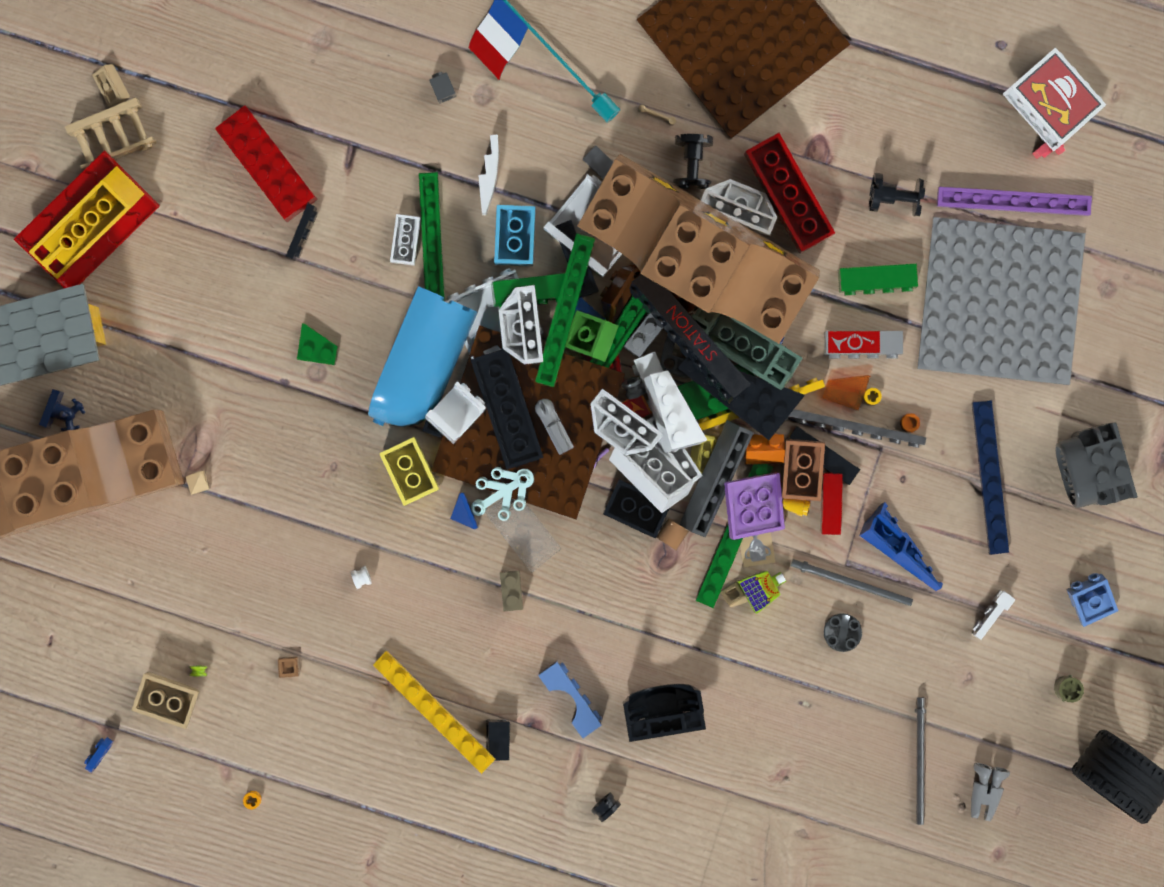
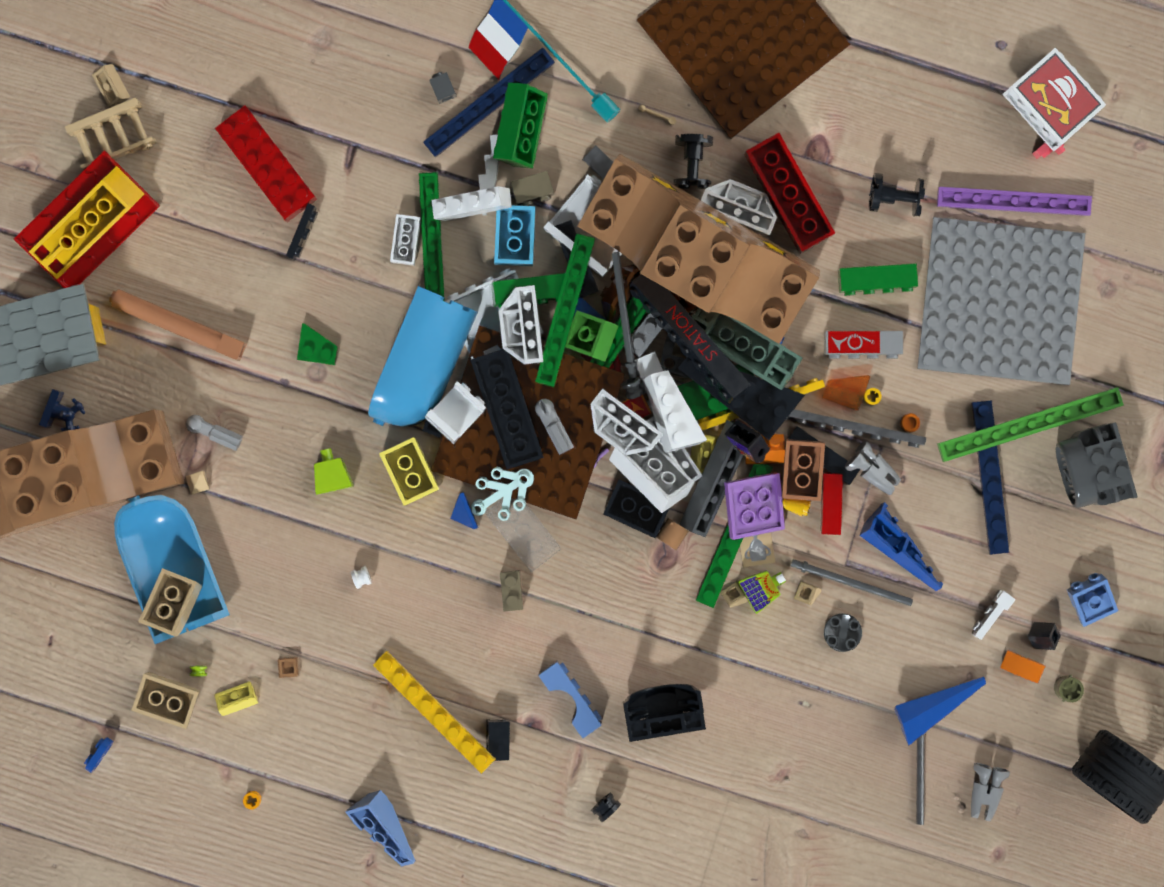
(159, 535): none -> dark azure panel
(170, 603): none -> tan brick
(177, 324): none -> nougat brick
(216, 433): none -> light grey piece
(236, 698): none -> light yellow slope
(331, 474): none -> lime torso
(380, 820): none -> medium blue wedge
(471, 203): none -> white brick
(487, 103): none -> dark blue plate
(520, 125): none -> green brick
(532, 189): none -> dark tan brick
(630, 364): none -> dark grey bar
(755, 446): none -> black torso
(807, 593): none -> tan slope
(875, 471): none -> light grey piece
(923, 713): none -> blue wedge
(1023, 666): none -> orange slope
(1030, 424): none -> bright green plate
(1044, 636): none -> black panel

